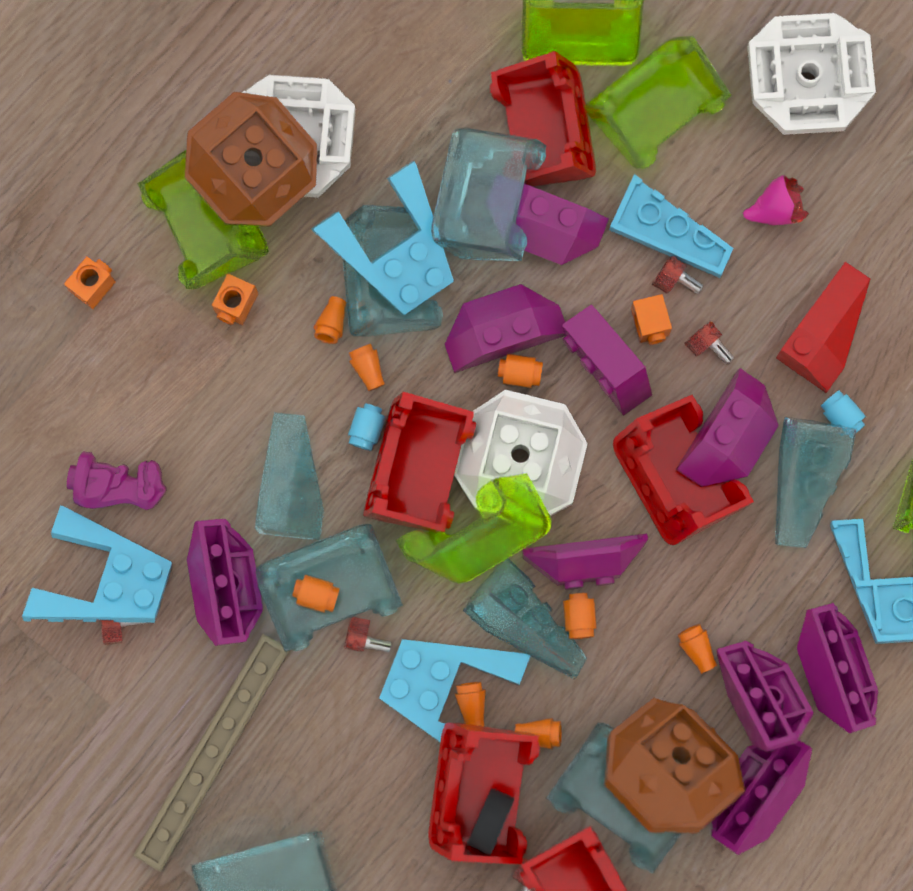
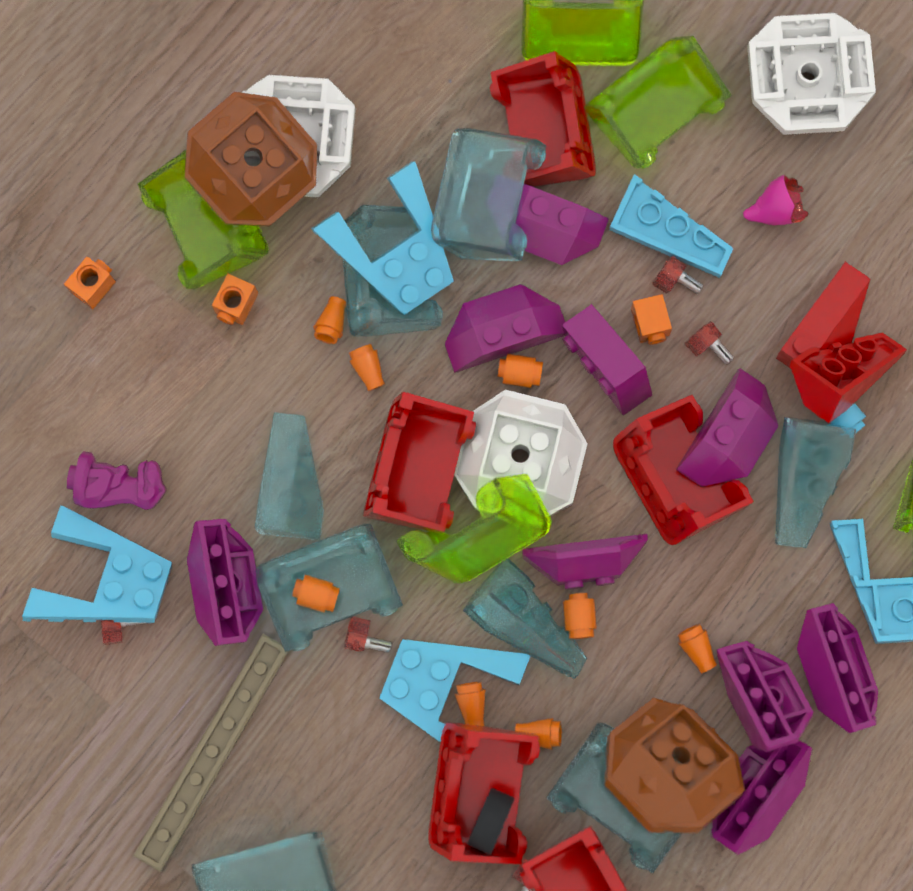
(366, 427): medium azure brick -> none
(841, 374): none -> red wedge

